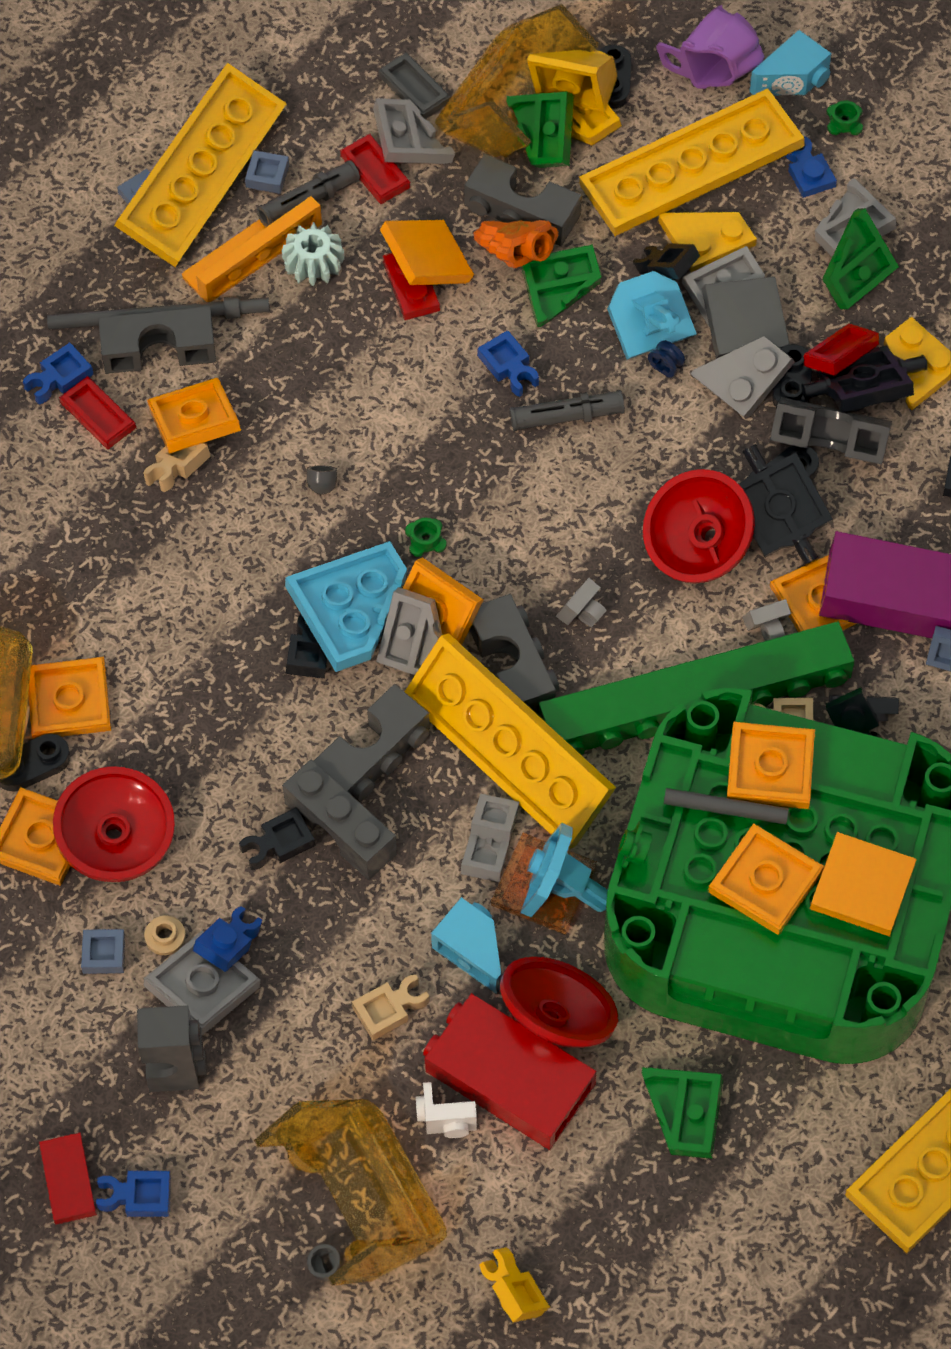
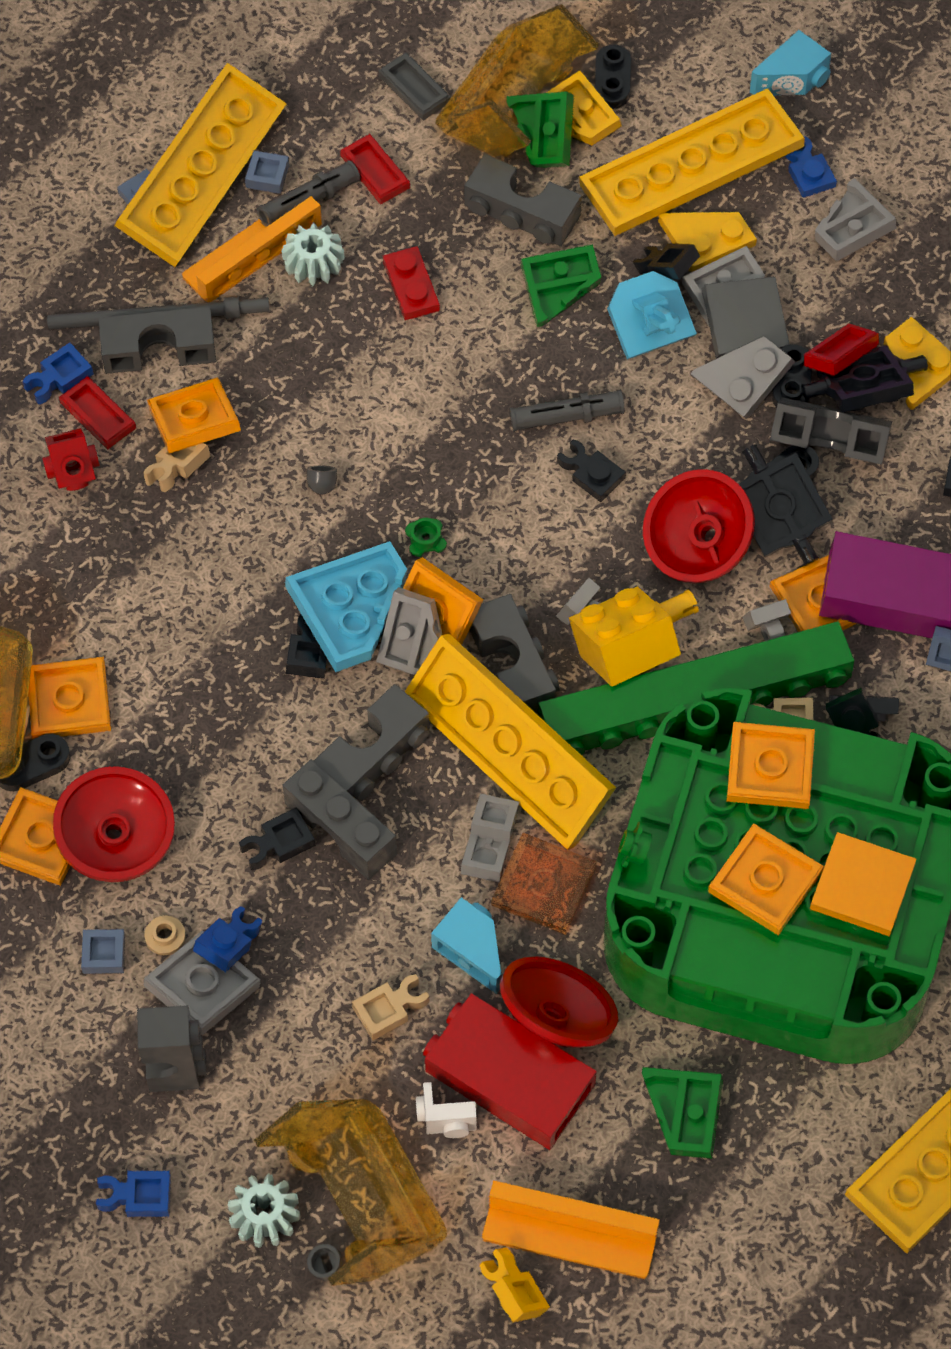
(67, 1178): red tile -> none
(69, 447): none -> red brick
(264, 1224): none -> light aqua gear
(407, 135): light grey wing -> none
(426, 252): light orange tile -> none
(508, 359): blue plate -> none
(517, 241): orange rock -> none
(561, 874): medium azure piece -> none
(570, 1229): none -> light orange panel
(579, 72): yellow slope -> none
(594, 473): none -> black plate
(630, 633): none -> yellow brick
(666, 358): dark blue bush -> none
(716, 51): medium lavender piece -> none
(726, 806): dark grey bar -> none
(847, 110): green plate -> none
(858, 261): green wing -> none

